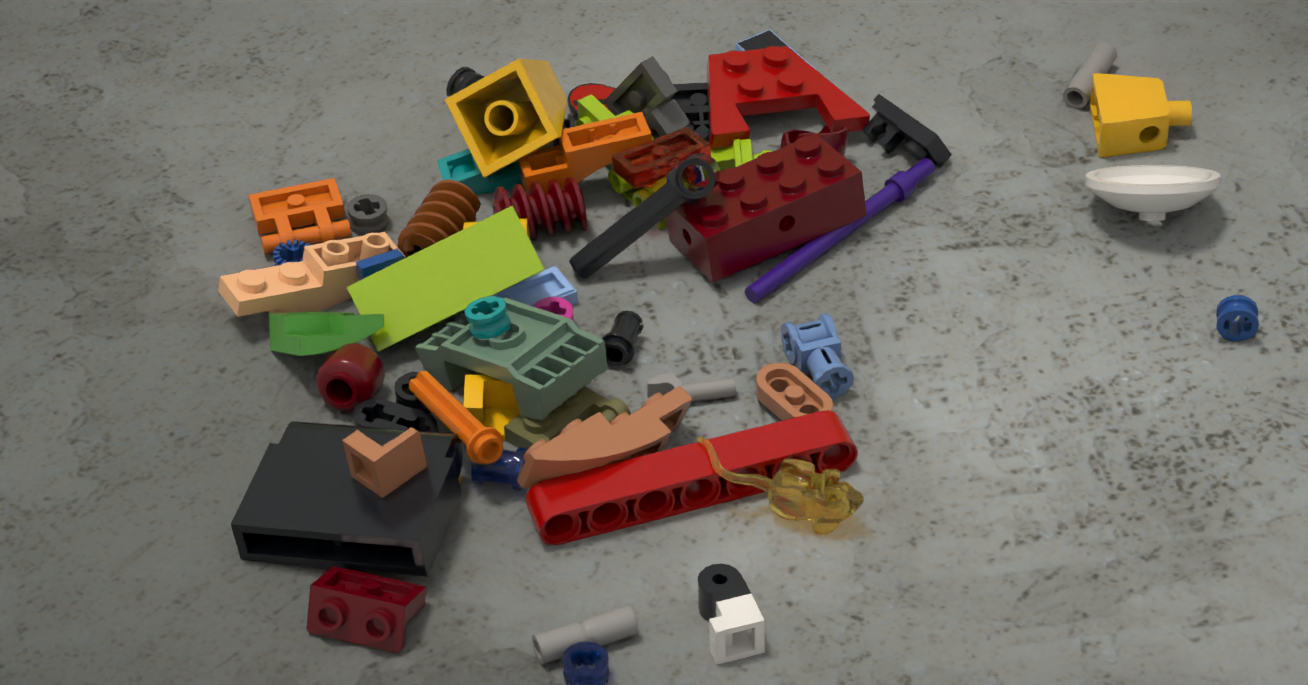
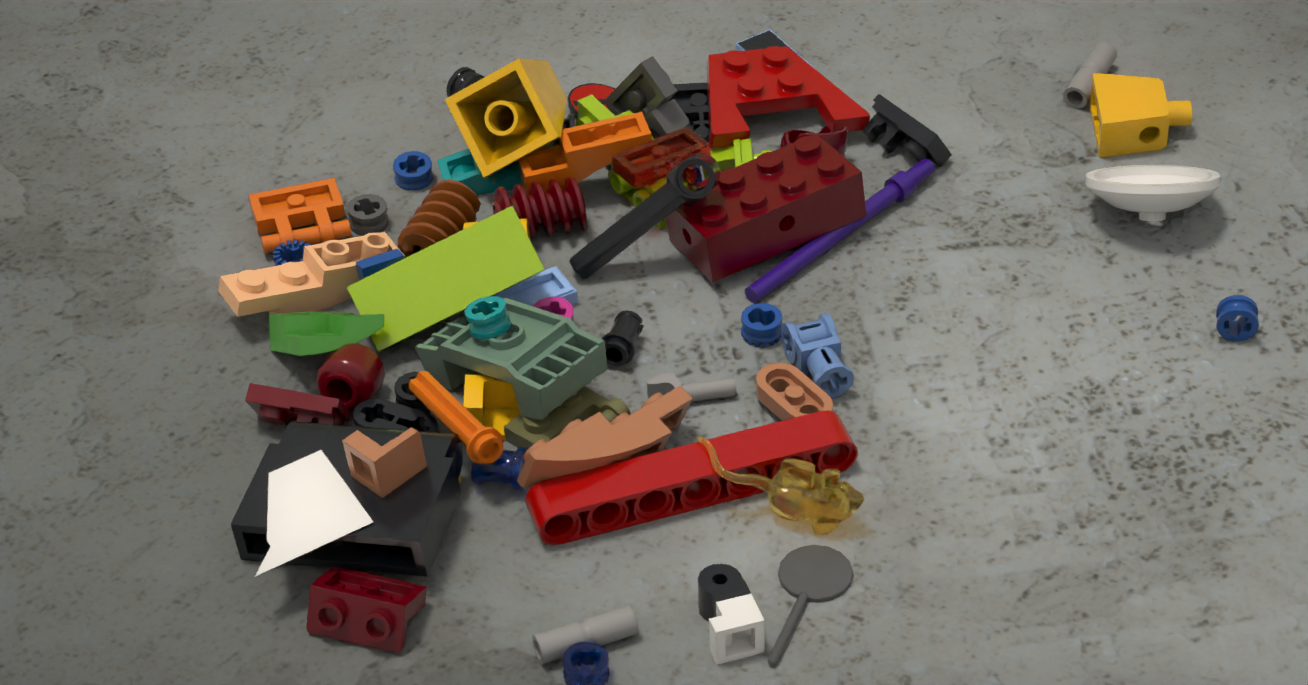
(278, 404): none -> dark red plate
(308, 509): none -> white sticker
(413, 161): none -> blue bush
(756, 332): none -> blue bush
(810, 575): none -> dark grey piece

